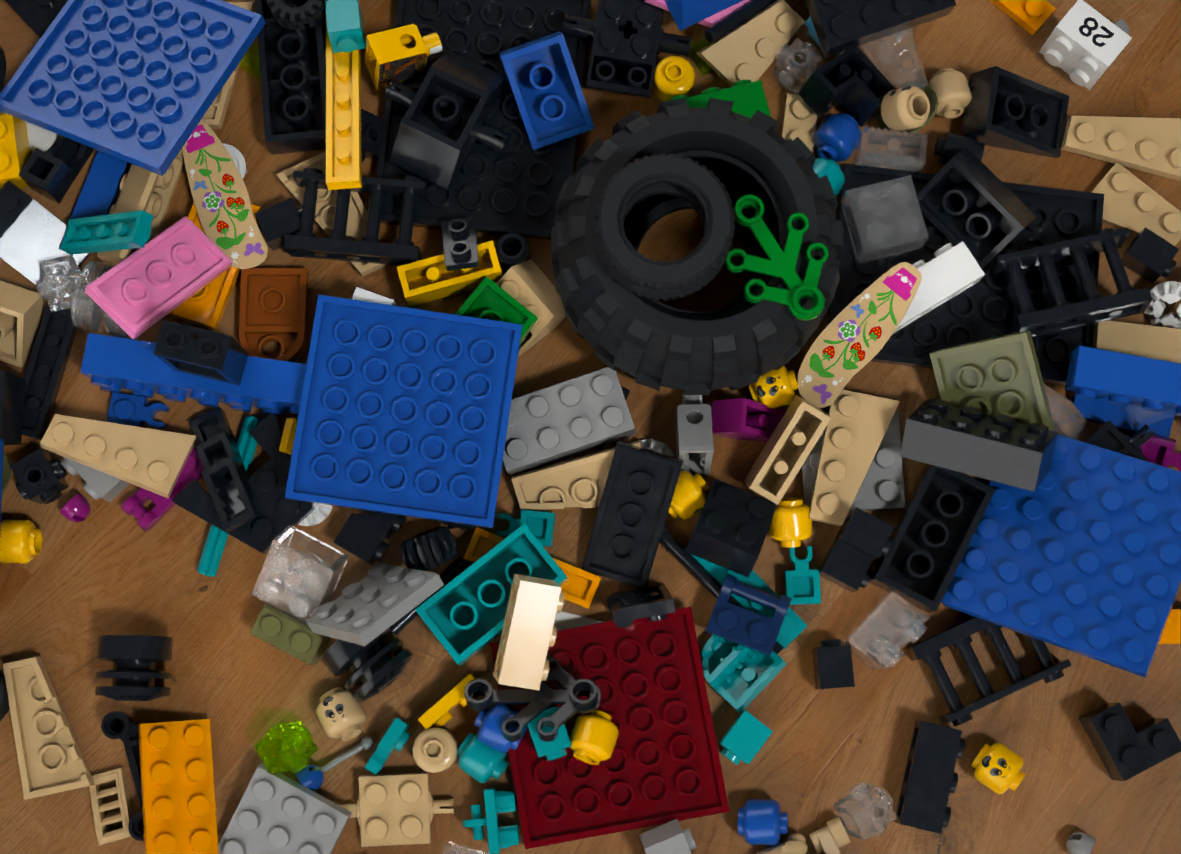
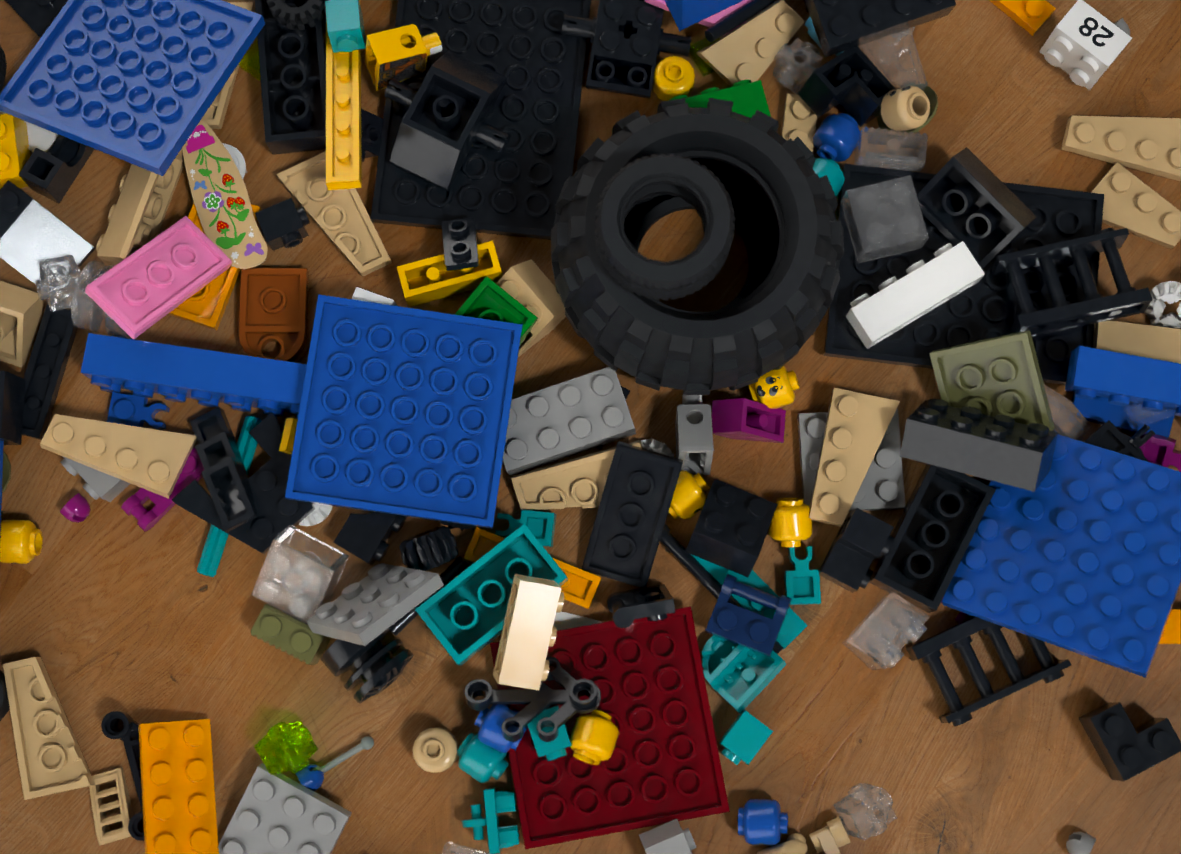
(40, 477): black brick -> none
(101, 186): blue tile -> none
(107, 232): teal plate -> none
(133, 666): black wheel -> none
(210, 356): black window -> none
(338, 245): black fence -> none
(340, 714): tan head -> none
(394, 738): teal plate -> none
(396, 809): tan plate -> none
(440, 713): yellow plate -> none
(512, 243): black brick -> none
(546, 90): blue slope -> none
(781, 263): green plant -> none
(787, 449): tan brick -> none
(833, 665): black brick -> none
(856, 335): tan sticker -> none
(929, 777): black brick -> none
(951, 91): tan head -> none
(953, 144): black brick -> none
(998, 768): yellow head -> none
(1015, 113): black slope -> none
(1150, 256): black brick -> none

